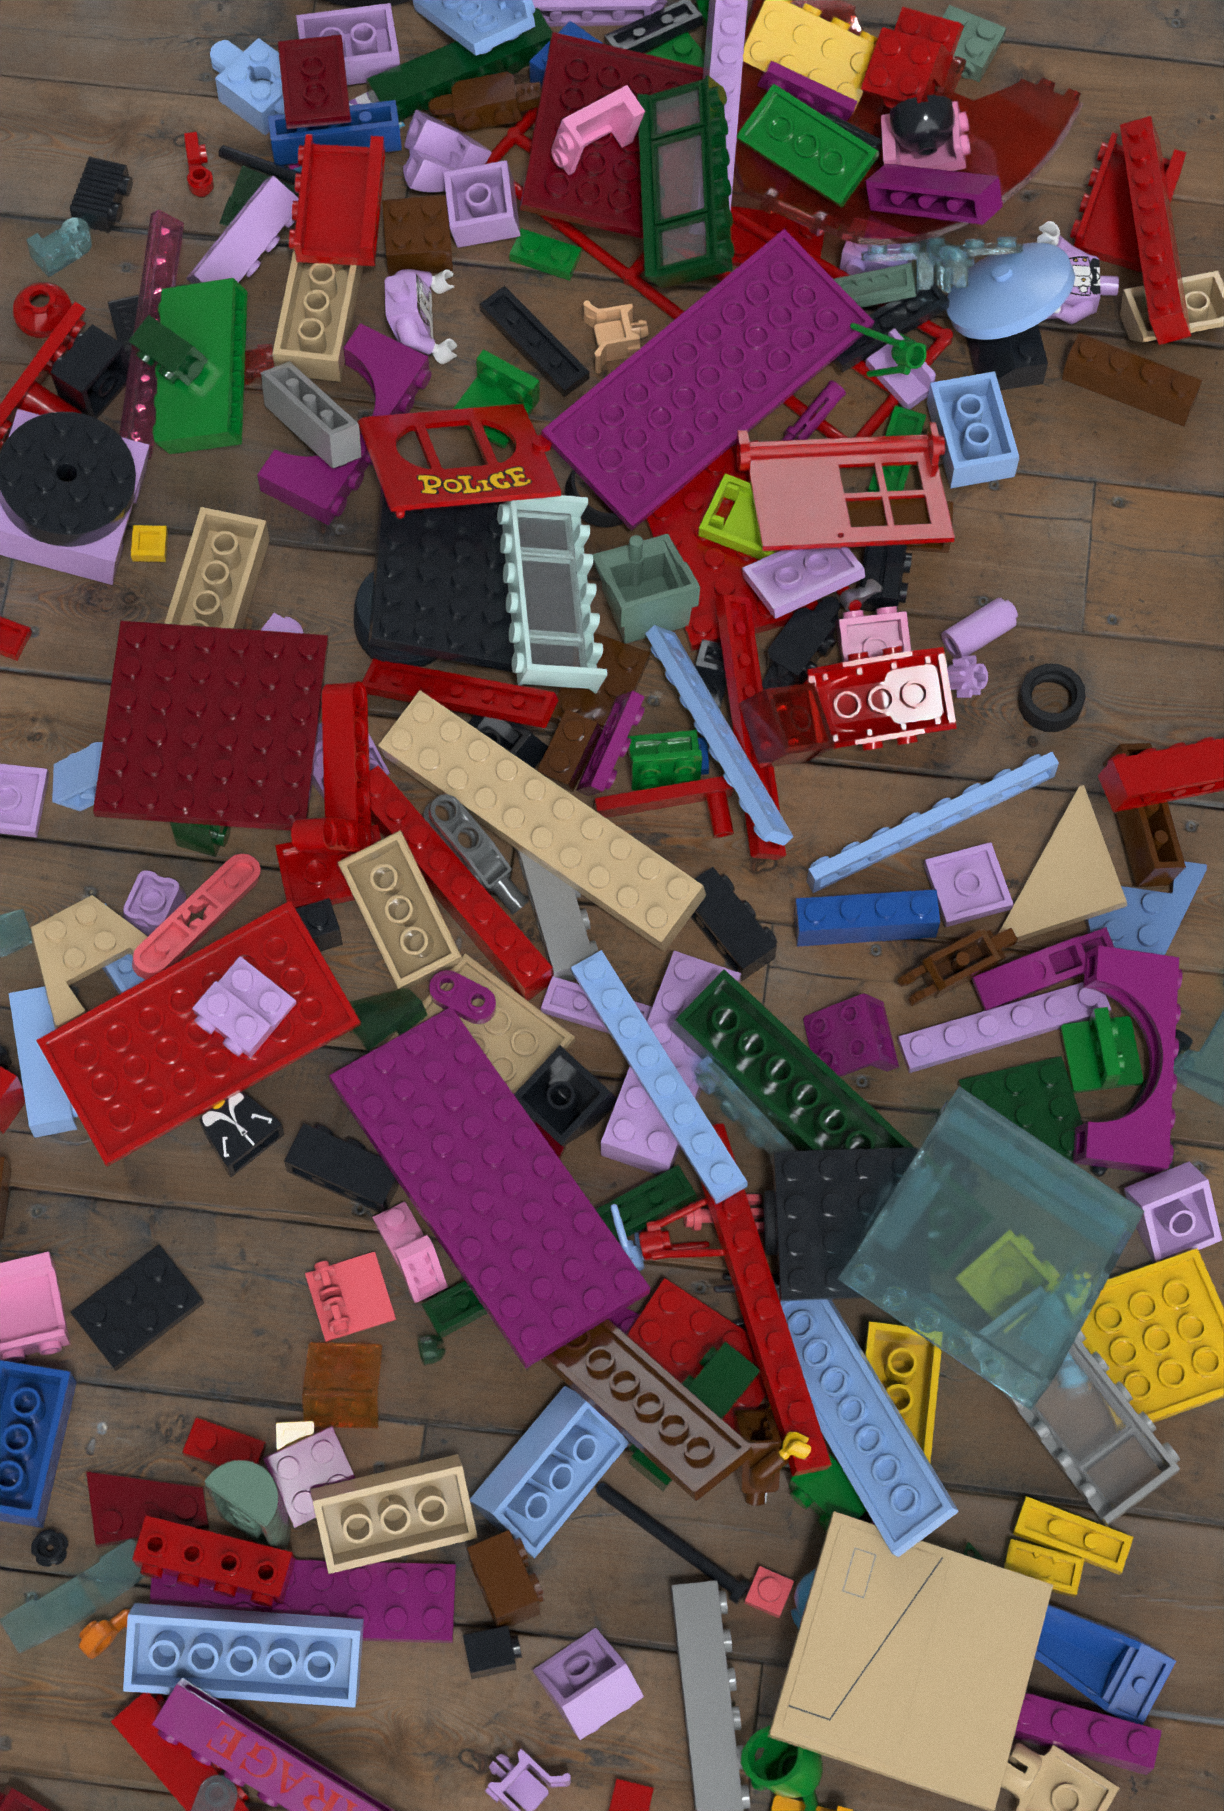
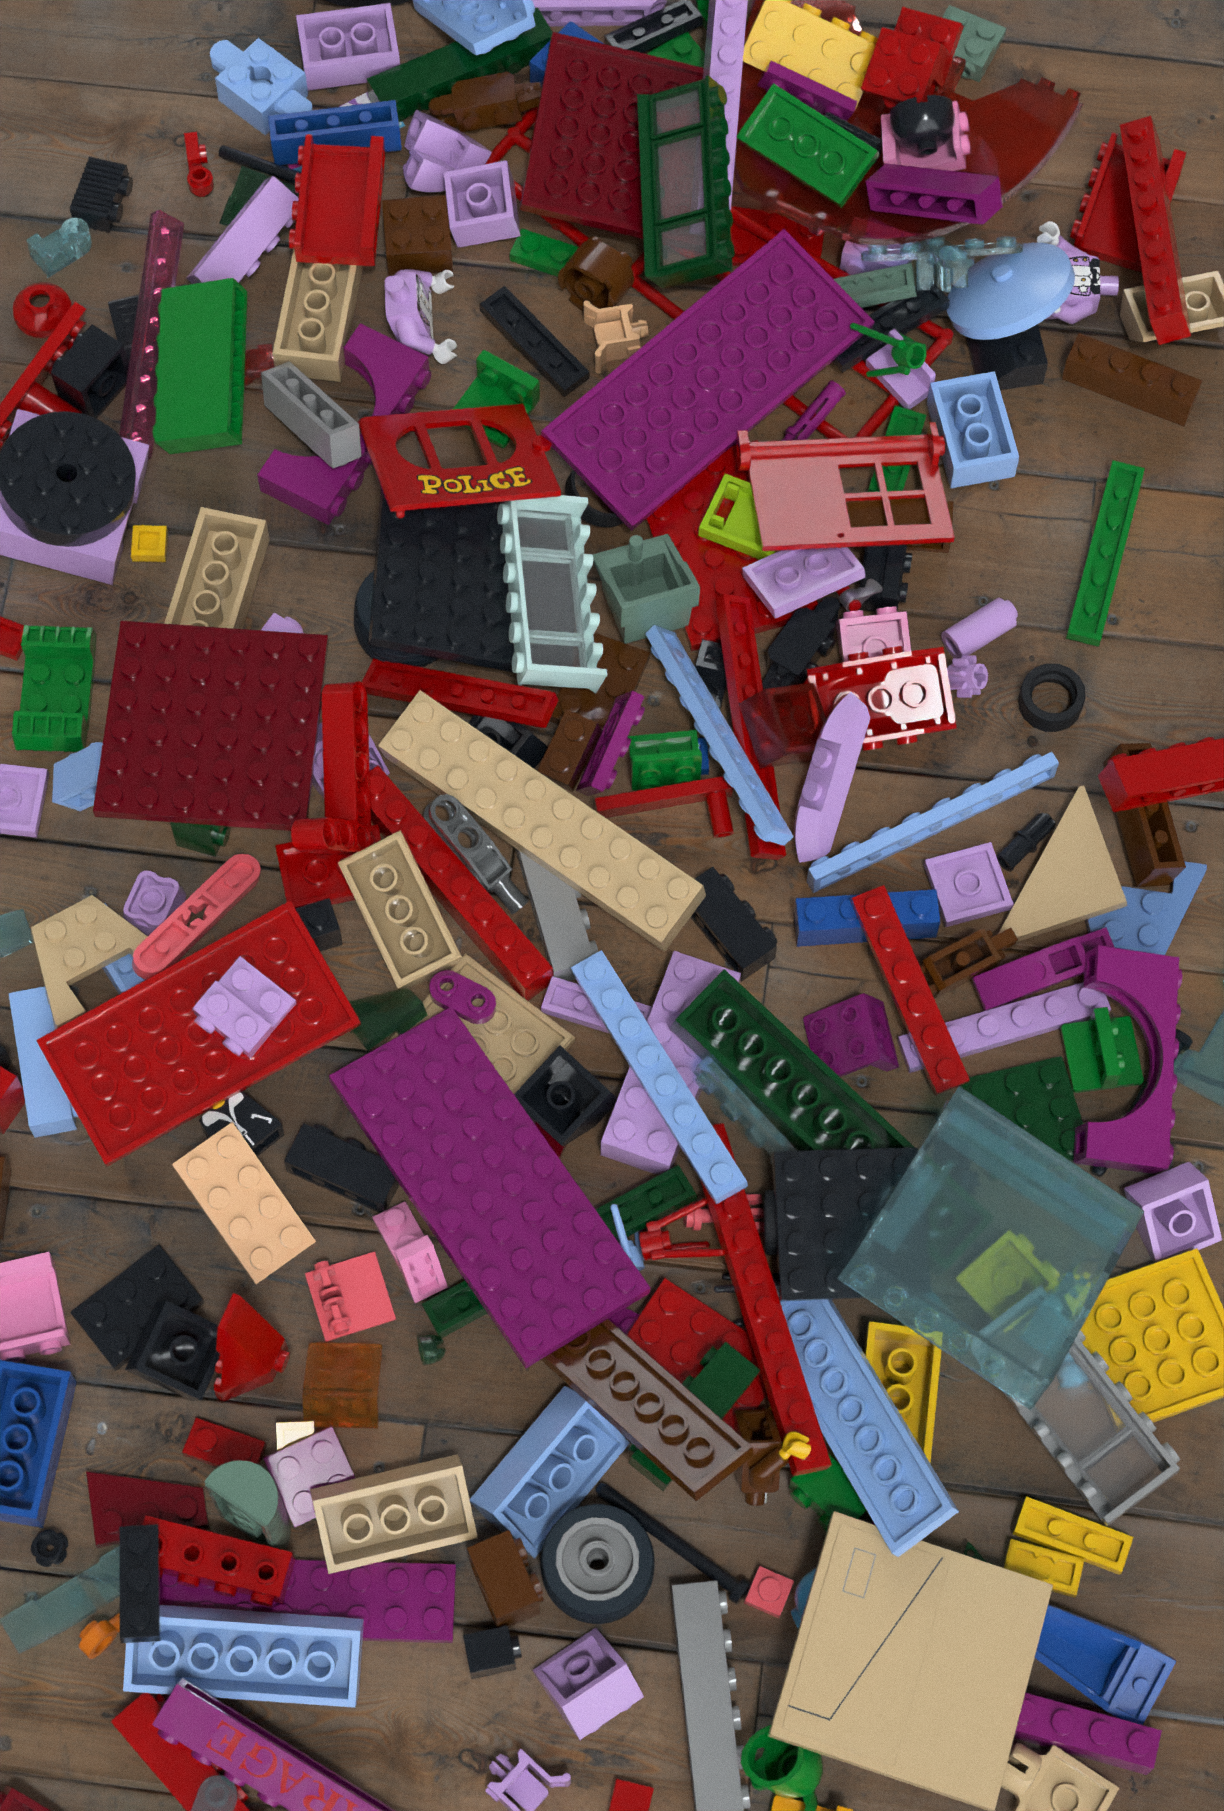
(55, 689): none -> green plate
(139, 1583): none -> black plate
(168, 350): dark green brick -> none
(176, 1351): none -> black brick
(243, 1203): none -> light nougat plate
(248, 1350): none -> red wedge
(314, 81): dark red plate -> none
(597, 274): none -> reddish brown brick
(602, 1535): none -> wheel
(613, 113): bright pink panel -> none
(829, 778): none -> lavender brick
(909, 990): none -> red plate
(1025, 841): none -> black axle
(1105, 553): none -> green plate

